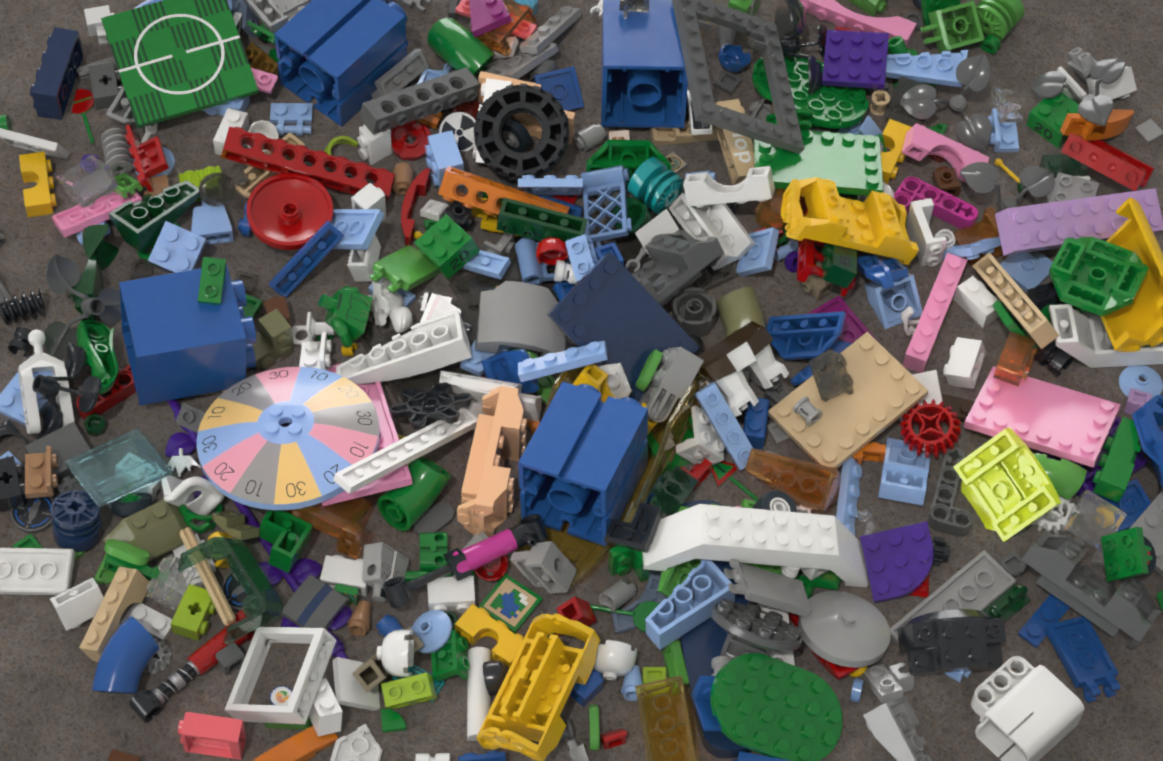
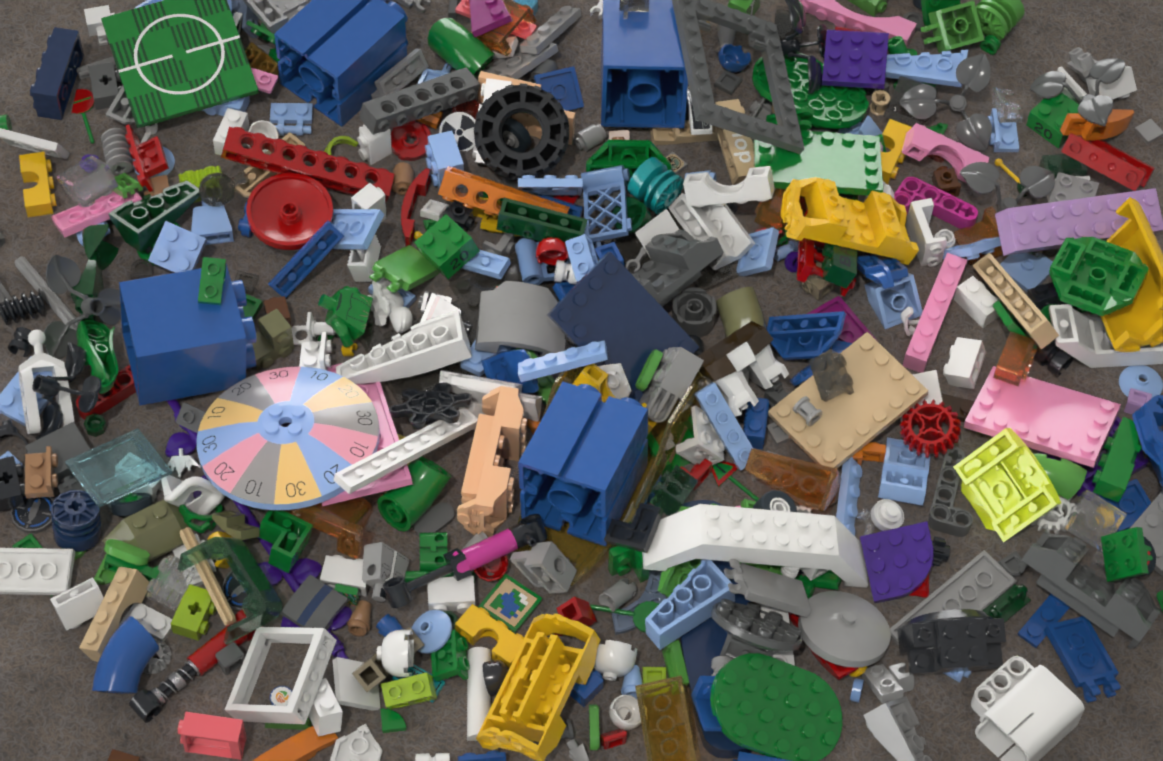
(47, 294): none -> light grey axle
(619, 709): none -> white hair
(887, 515): none -> white plate

